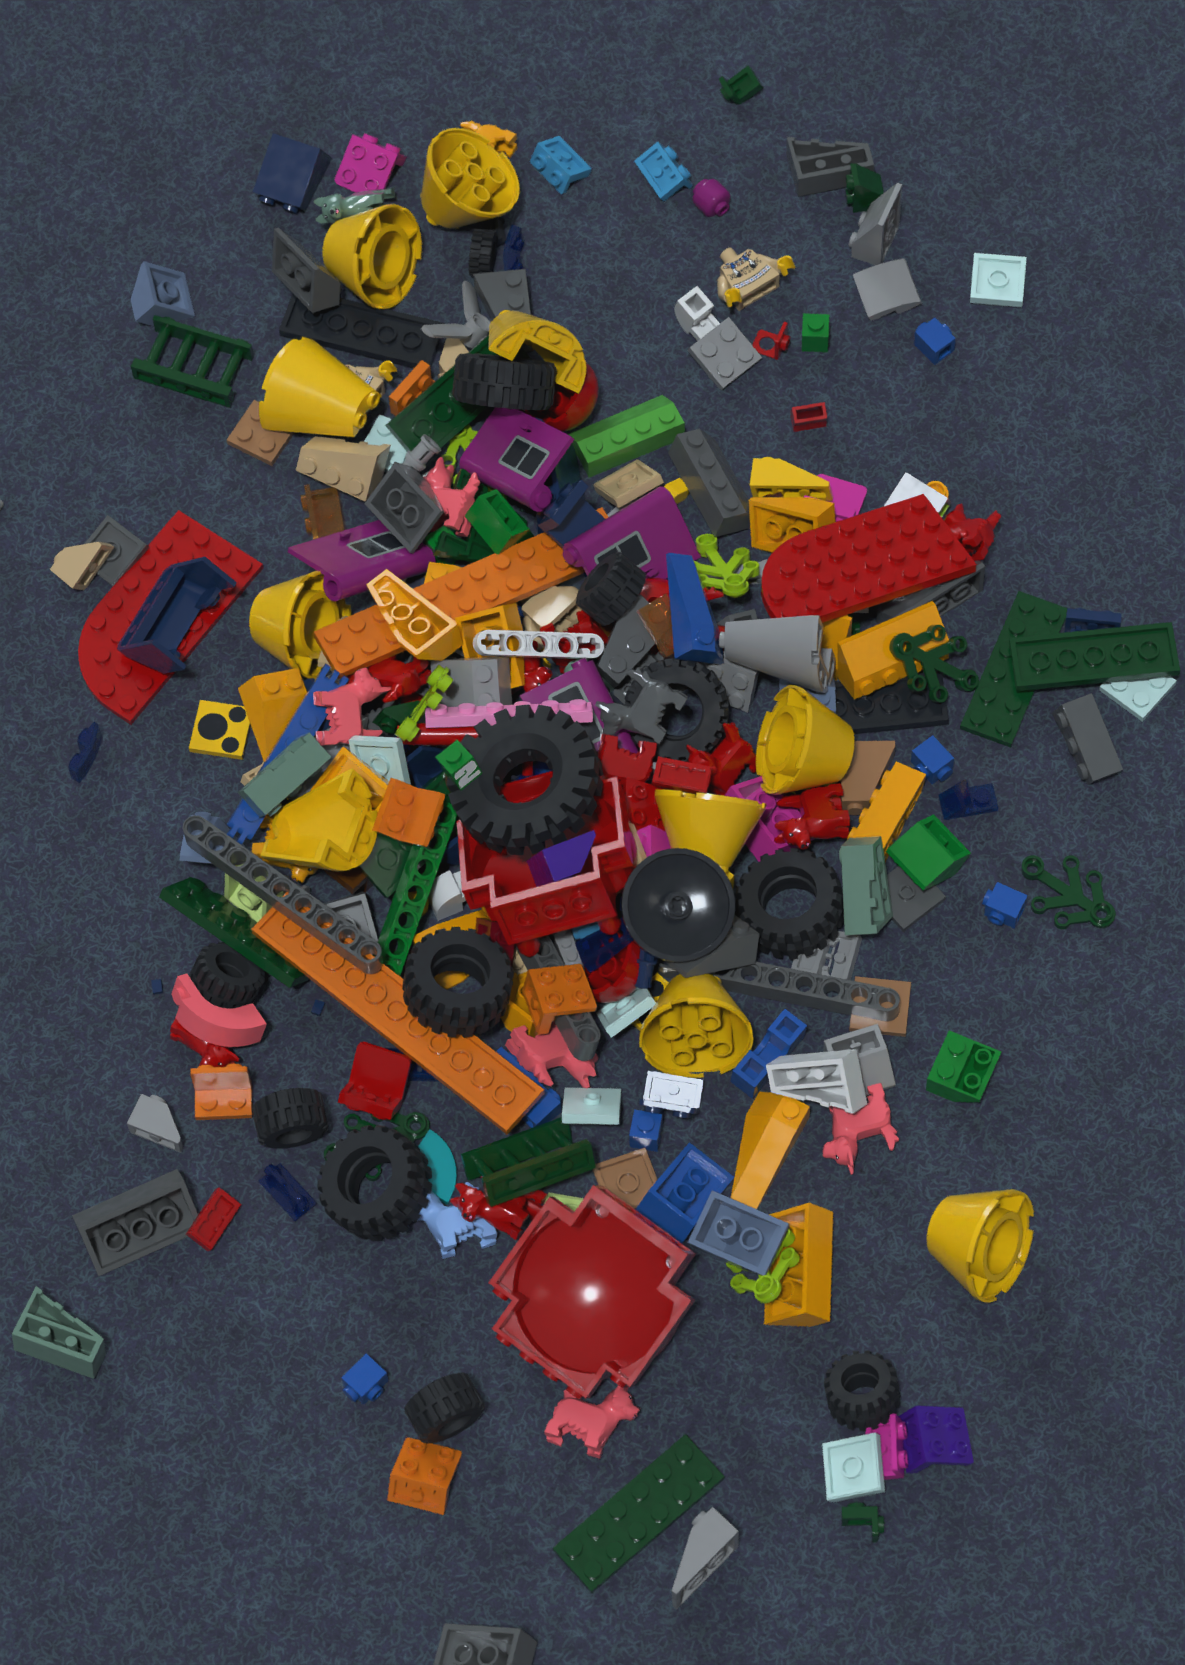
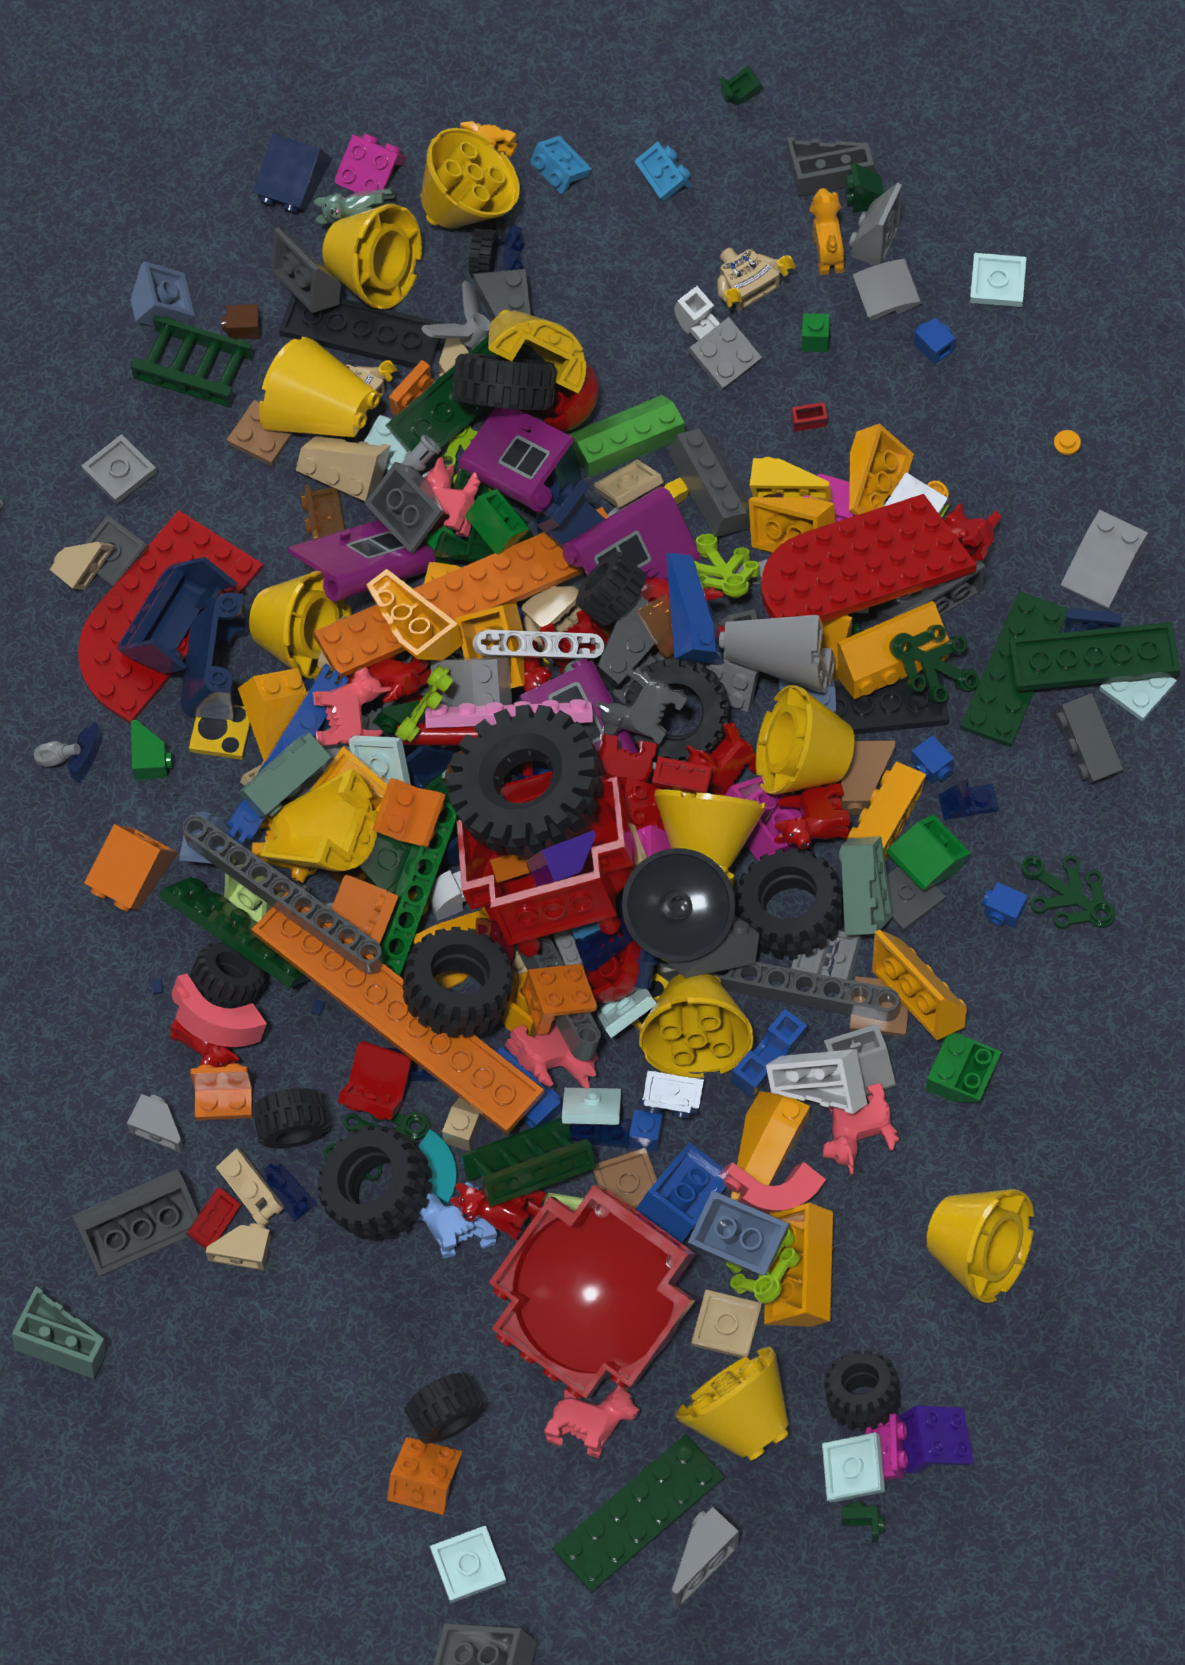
(54, 753): none -> light grey piece
(119, 469): none -> light grey plate
(128, 867): none -> orange slope
(148, 754): none -> green slope
(205, 686): none -> dark blue windscreen
(242, 322): none -> reddish brown brick
(242, 1247): none -> tan slope
(250, 1186): none -> tan plate
(364, 906): none -> orange bracket
(364, 1380): blue brick -> none
(458, 765): green brick -> none
(462, 1125): none -> tan slope
(468, 1564): none -> light aqua plate
(509, 867): none -> orange piece
(603, 1133): none -> clear blue slope
(711, 197): magenta head -> none
(726, 1324): none -> tan tile
(740, 1406): none -> yellow cone
(781, 342): red bracket -> none
(795, 1190): none -> coral arch
(827, 231): none -> light orange animal
(875, 468): none -> light orange wedge
(917, 986): none -> light orange slope
(1067, 442): none -> light orange plate
(1104, 559): none -> light grey slope

